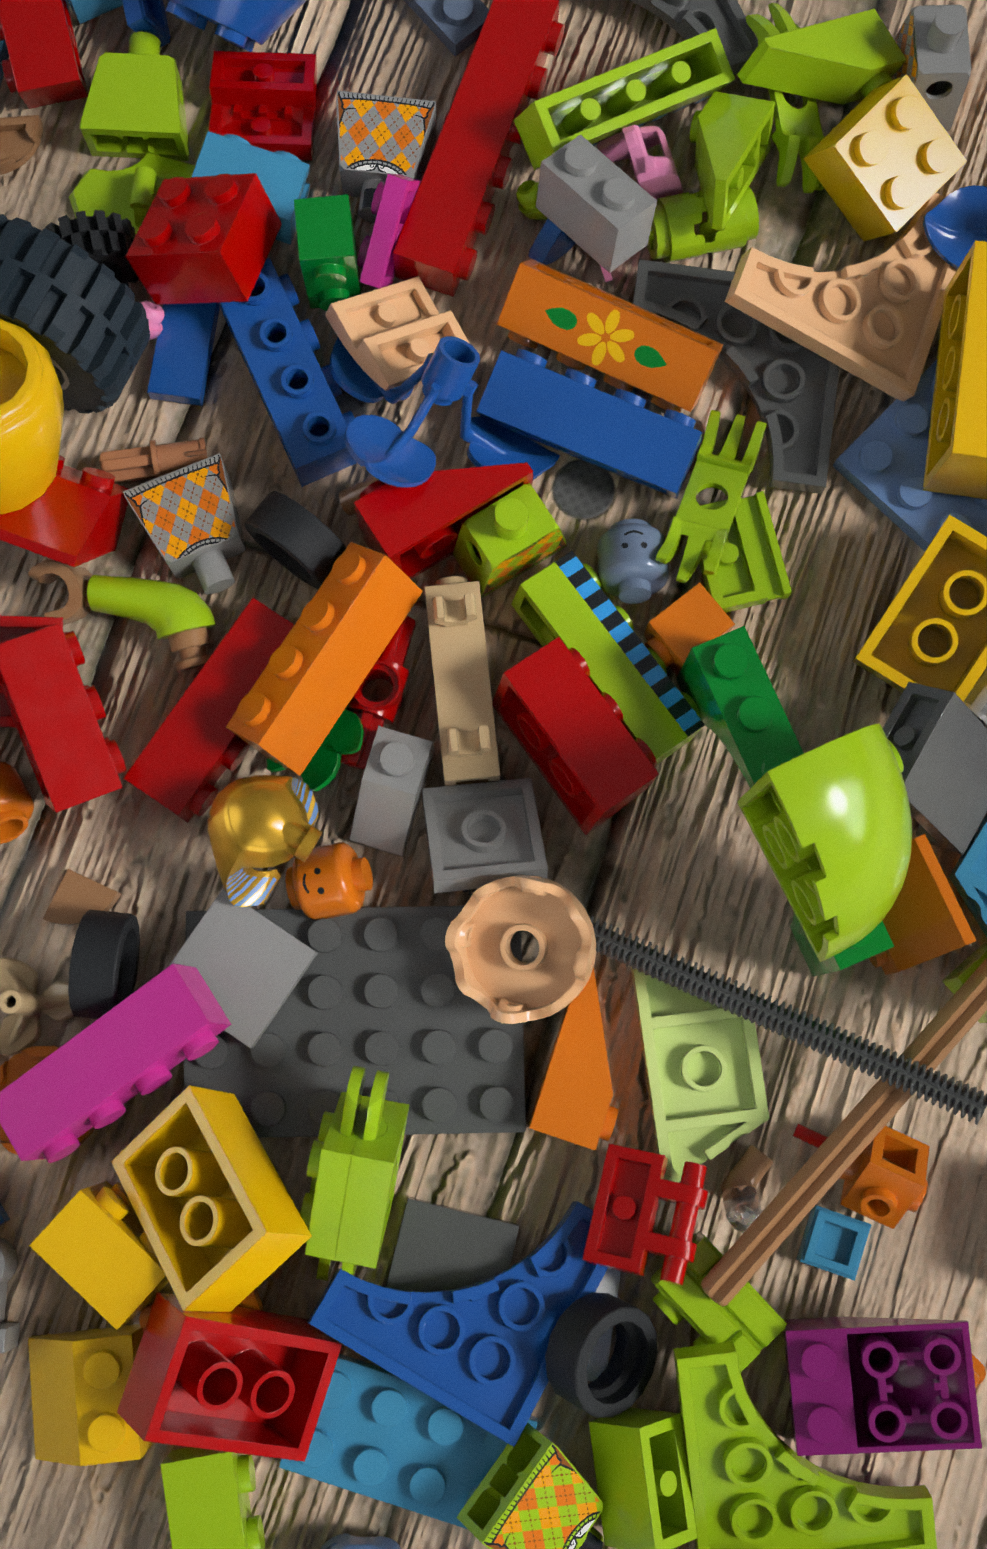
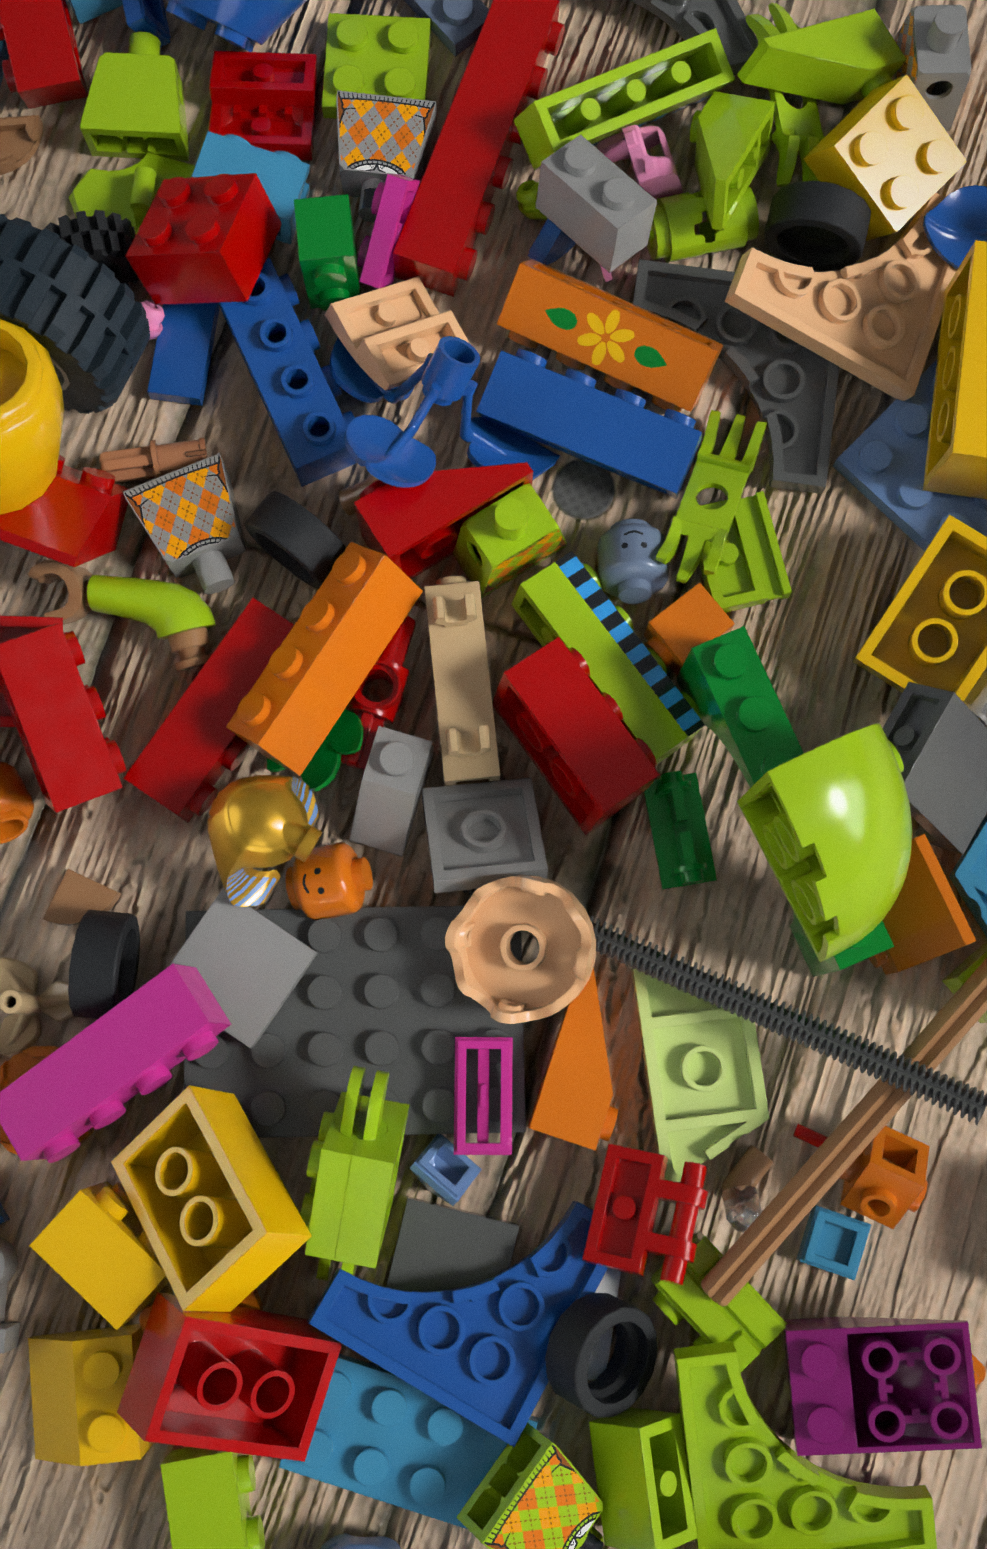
(375, 57): none -> lime plate
(444, 1172): none -> medium blue slope
(483, 1146): none -> dark pink tile
(679, 830): none -> green hinge
(817, 225): none -> black tyre

